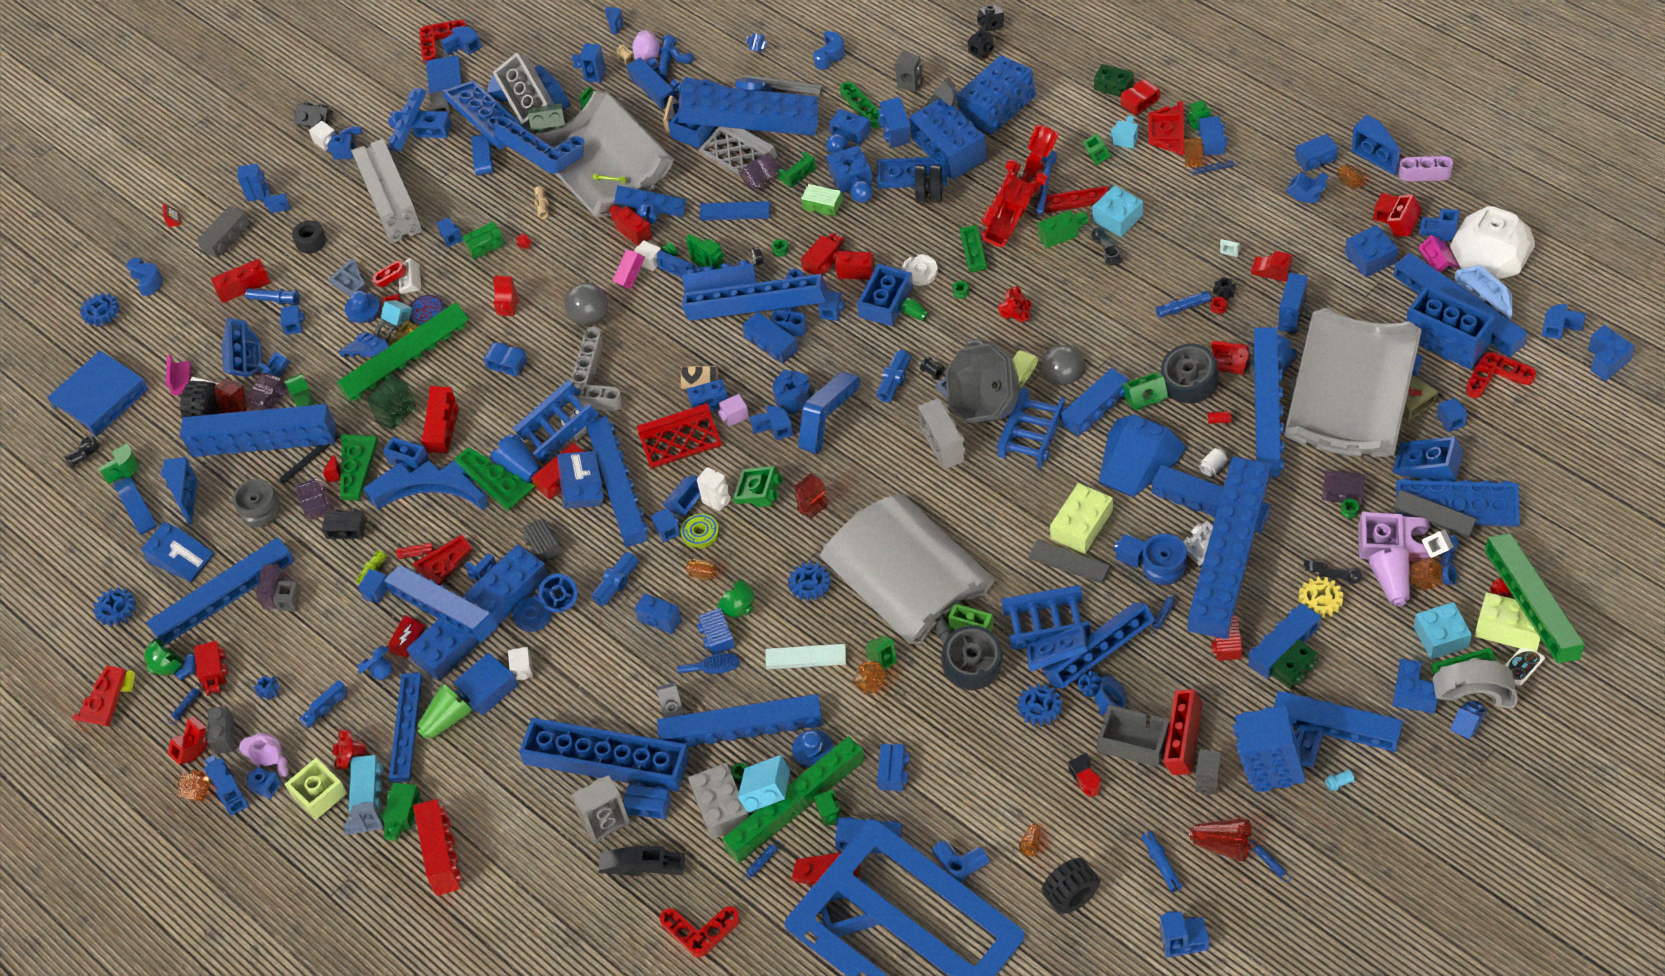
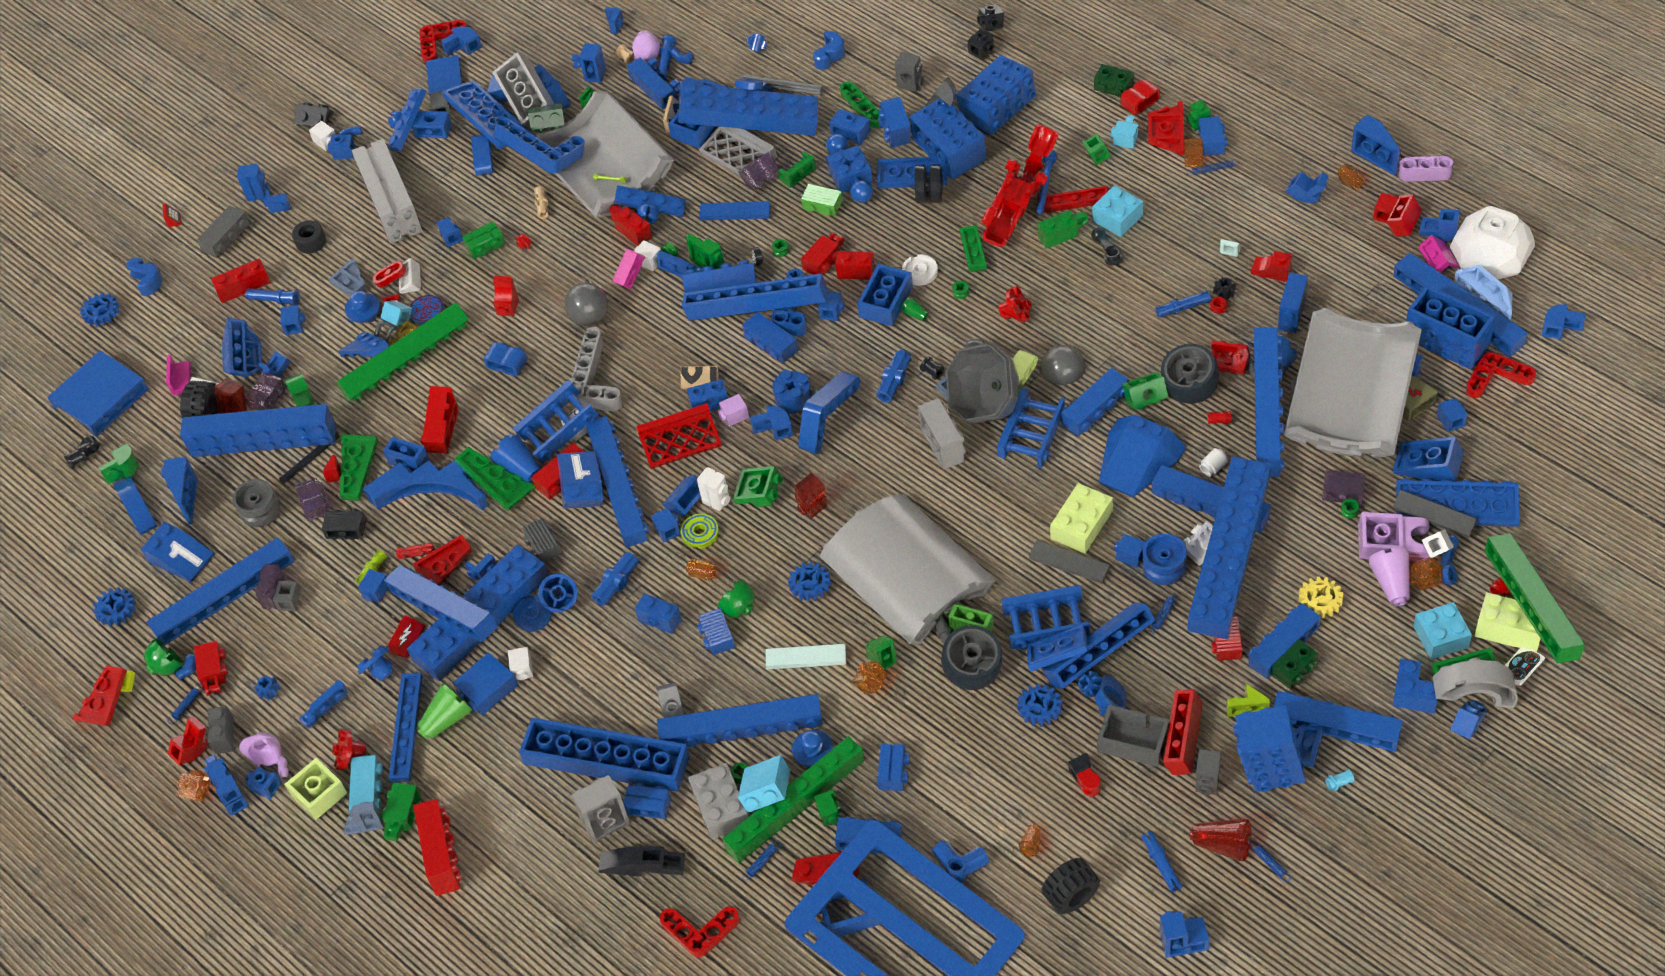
(391, 402): clear green brick -> none
(714, 664): blue piece -> none
(1252, 702): none -> lime slope
(1316, 152): blue piece -> none
(1352, 575): black piece -> none
(1371, 251): blue brick -> none
(1610, 352): blue brick -> none

